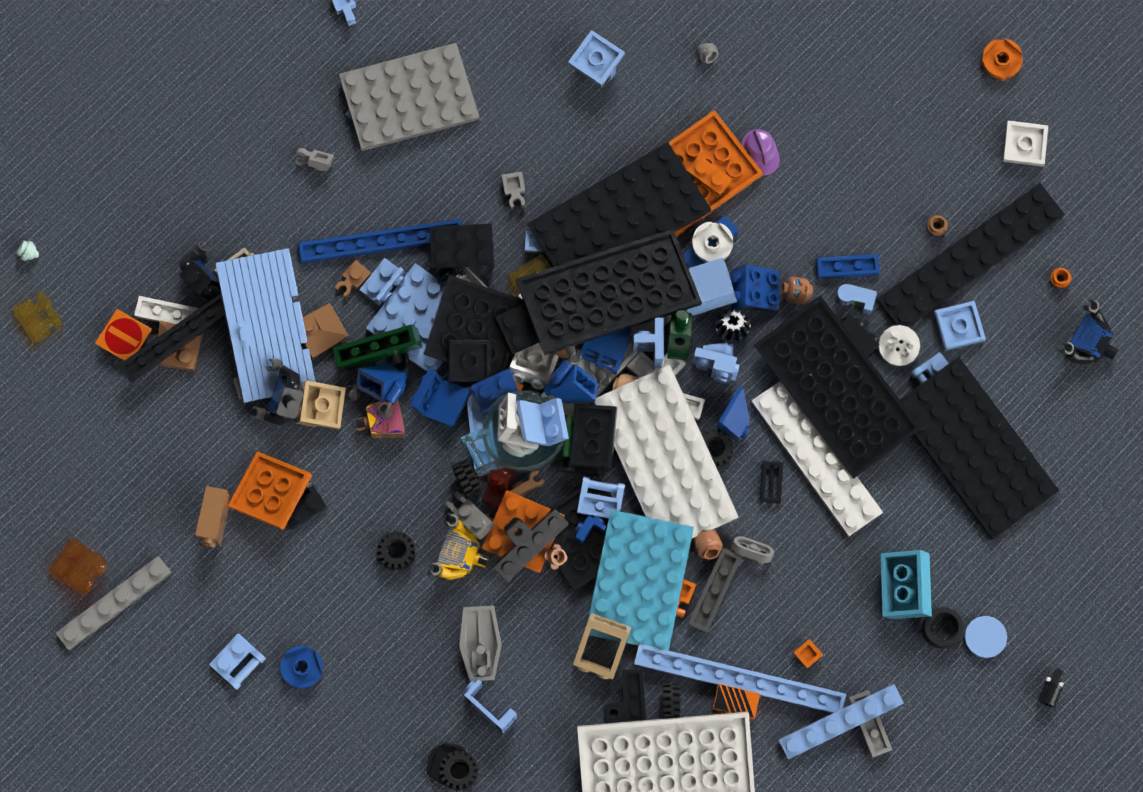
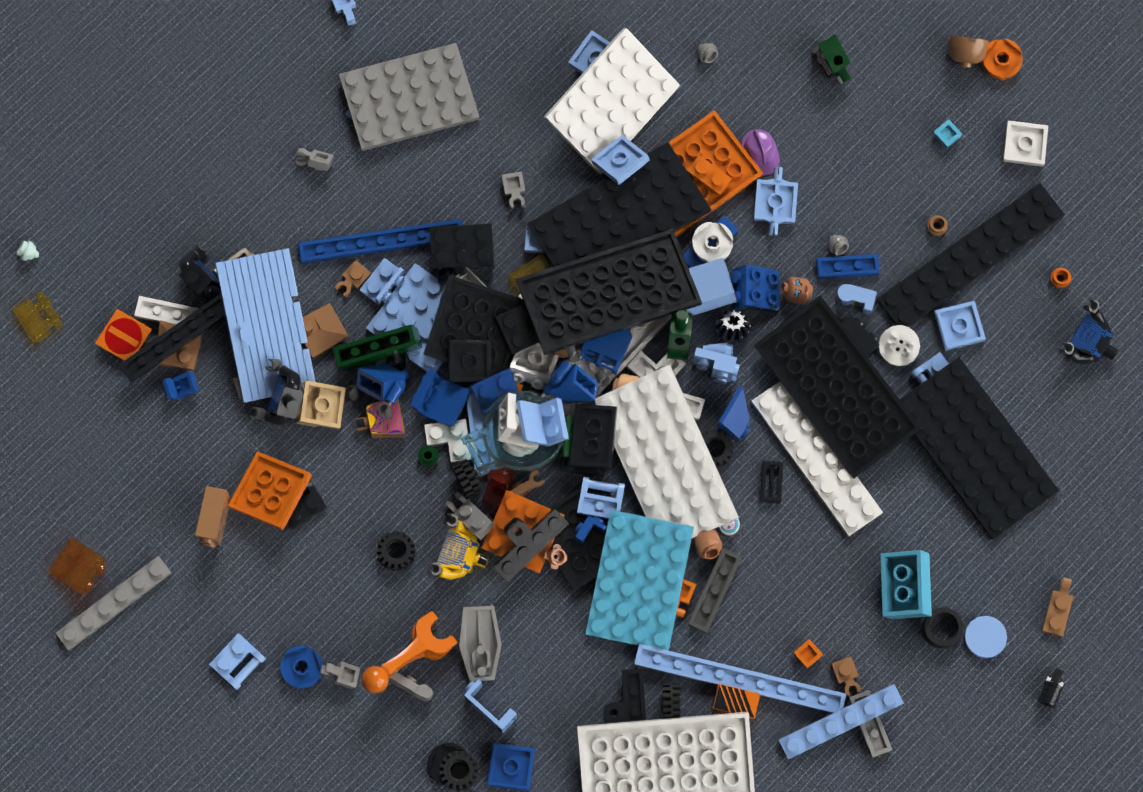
(180, 386): none -> blue bracket
(344, 674): none -> light grey plate
(409, 685): none -> light grey hinge
(423, 645): none -> orange piece
(428, 462): none -> dark green plate
(442, 434): none -> white plate
(511, 767): none -> blue plate
(609, 627): tan window -> none
(612, 97): none -> white plate
(620, 159): none -> light blue plate
(651, 342): light blue bracket -> none
(730, 528): none -> tile
(752, 549): light grey plate -> none
(775, 201): none -> light blue plate
(830, 51): none -> dark green torso
(838, 244): none -> light grey plate
(845, 673): none -> medium nougat plate
(947, 134): none -> medium azure plate
(967, 50): none -> medium nougat cylinder
(1058, 609): none -> medium nougat plate

